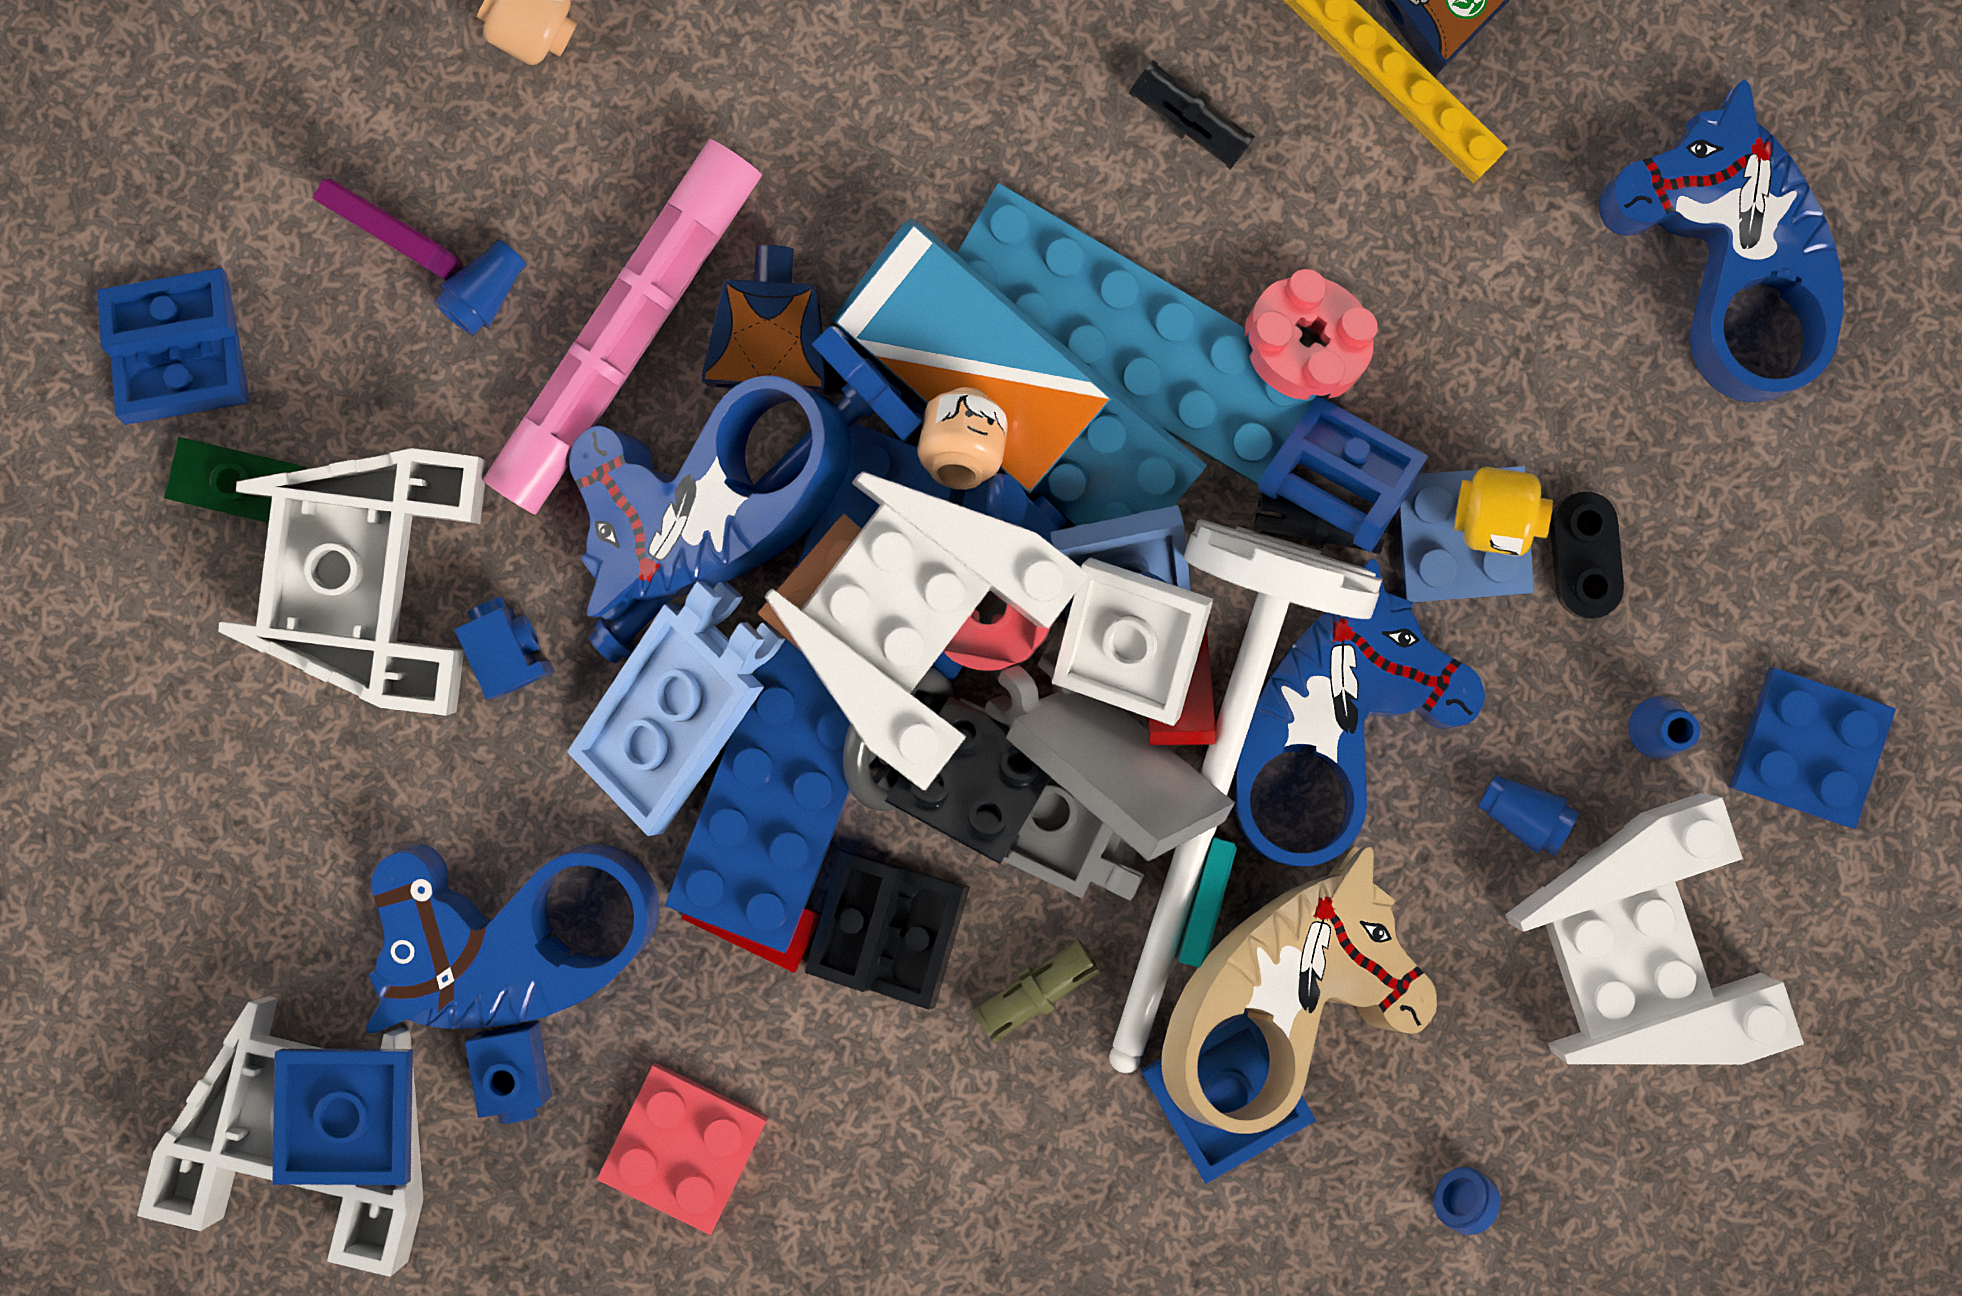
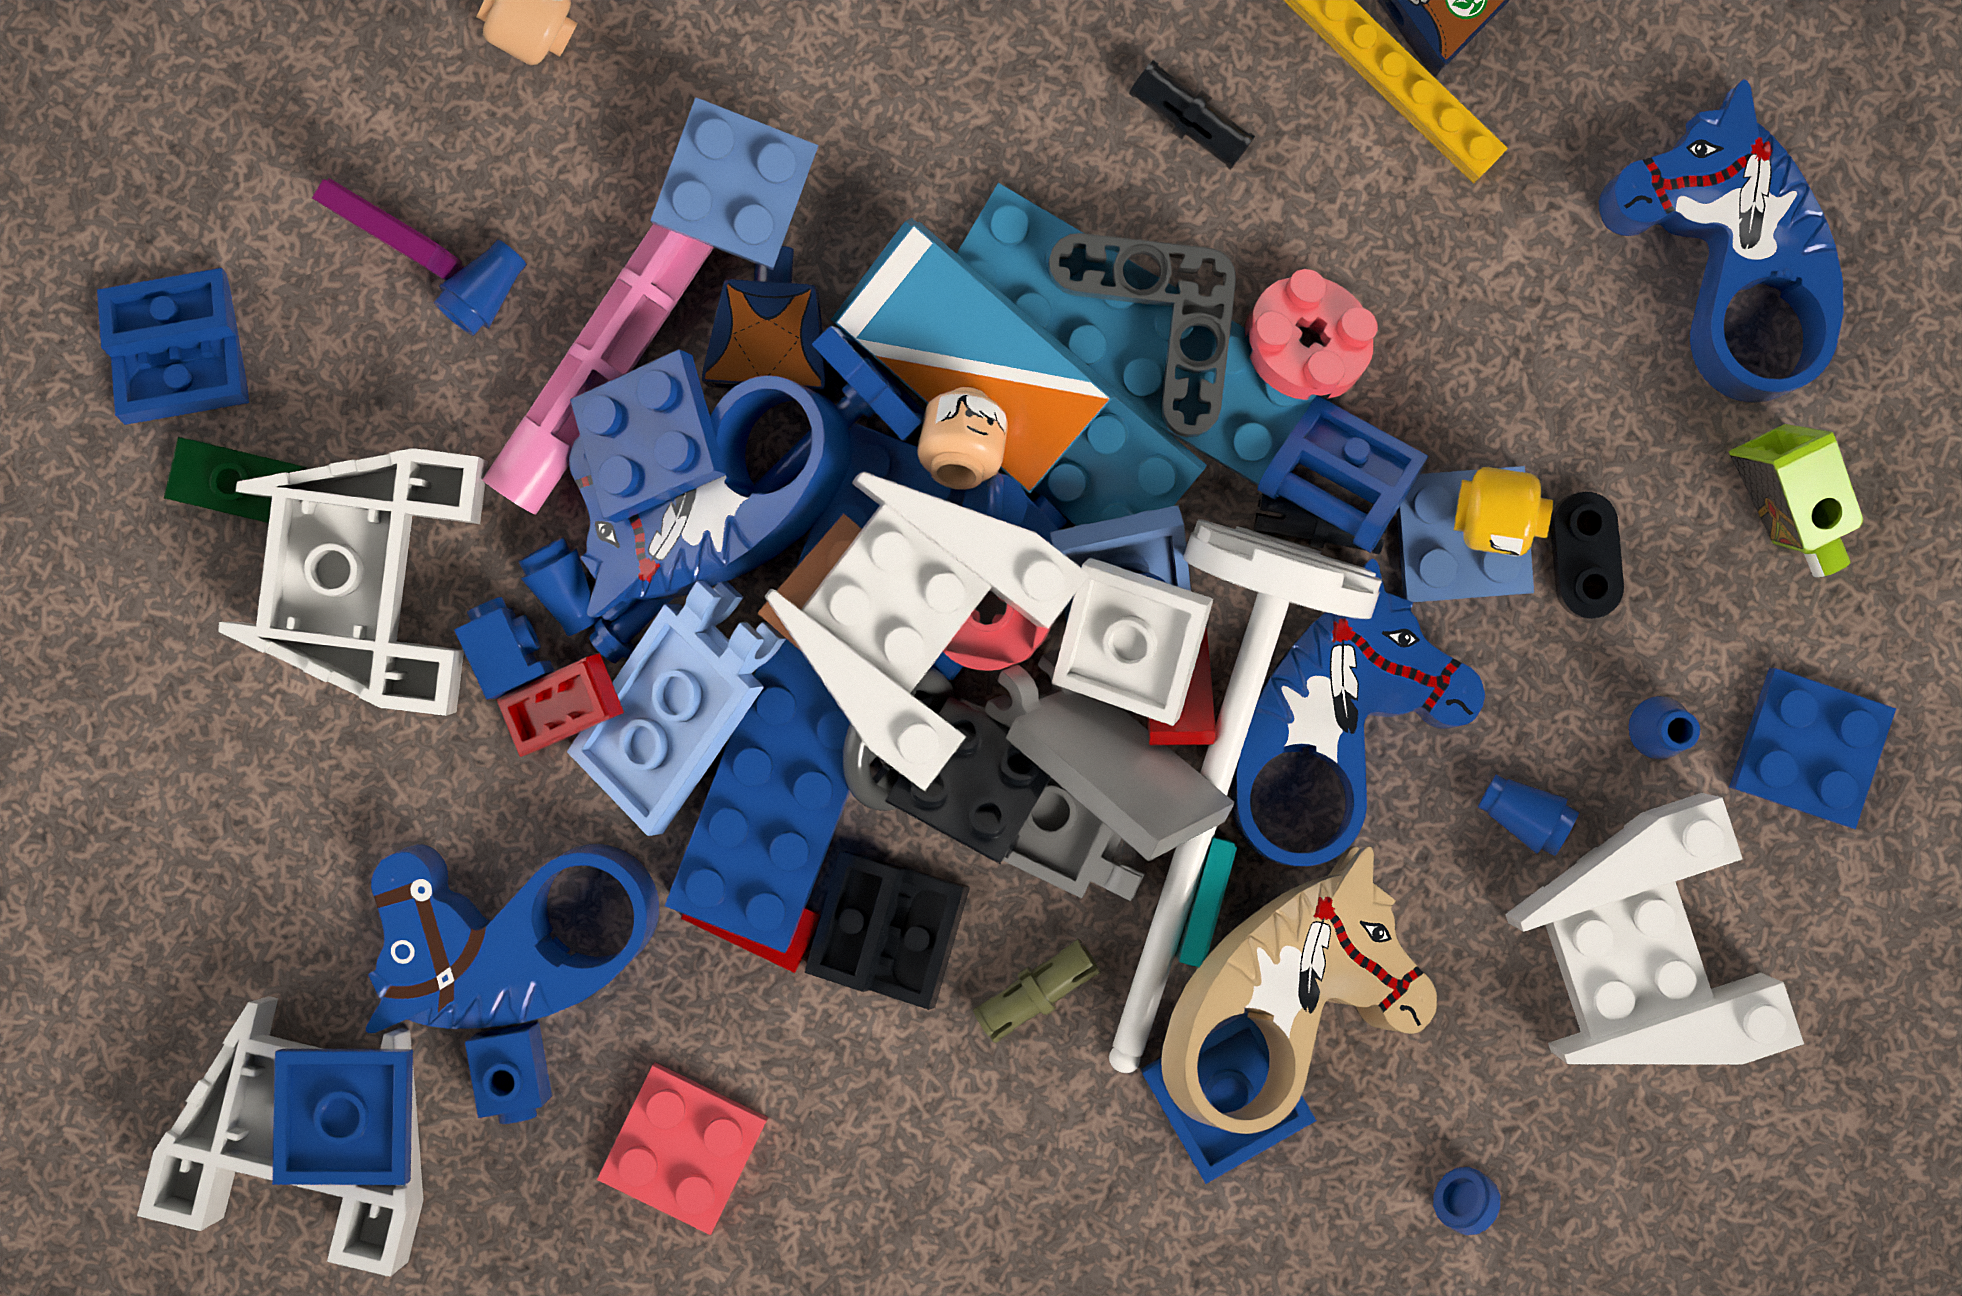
(559, 584): none -> blue cone
(560, 705): none -> red plate
(648, 436): none -> plate
(734, 183): none -> medium blue plate
(1187, 310): none -> dark grey beam
(1801, 493): none -> torso

